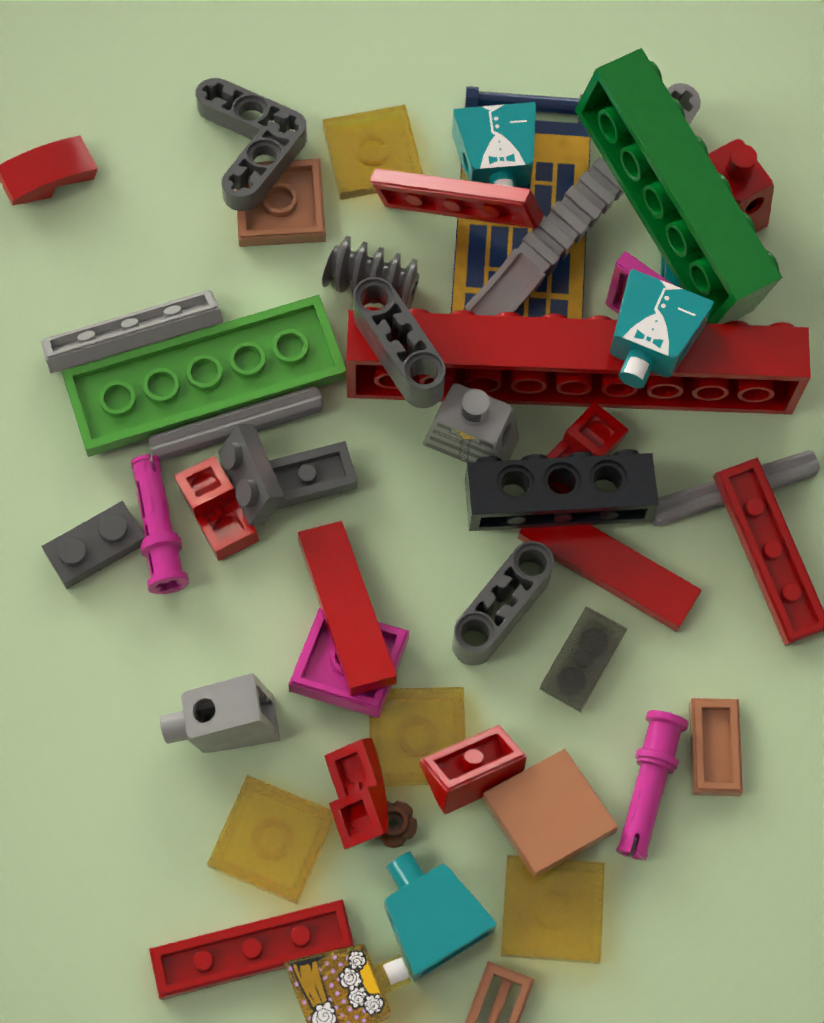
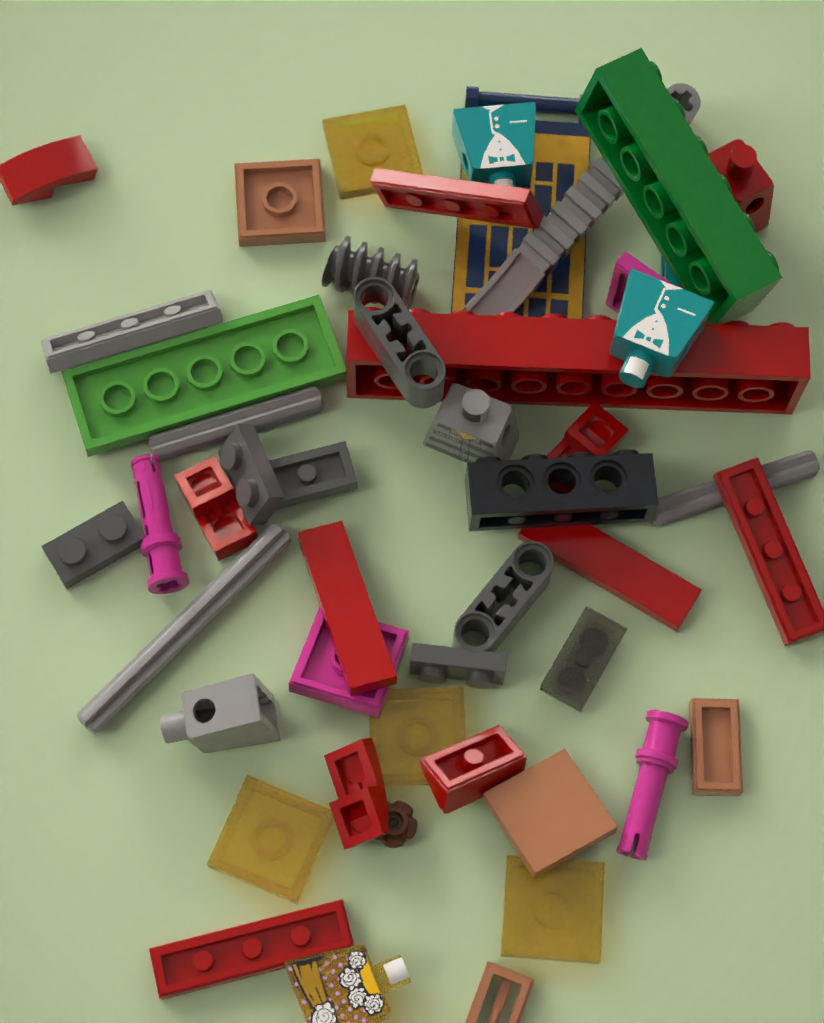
(183, 628): none -> light grey axle
(263, 133): dark grey beam -> none
(433, 915): teal torso -> none
(438, 663): none -> dark grey plate

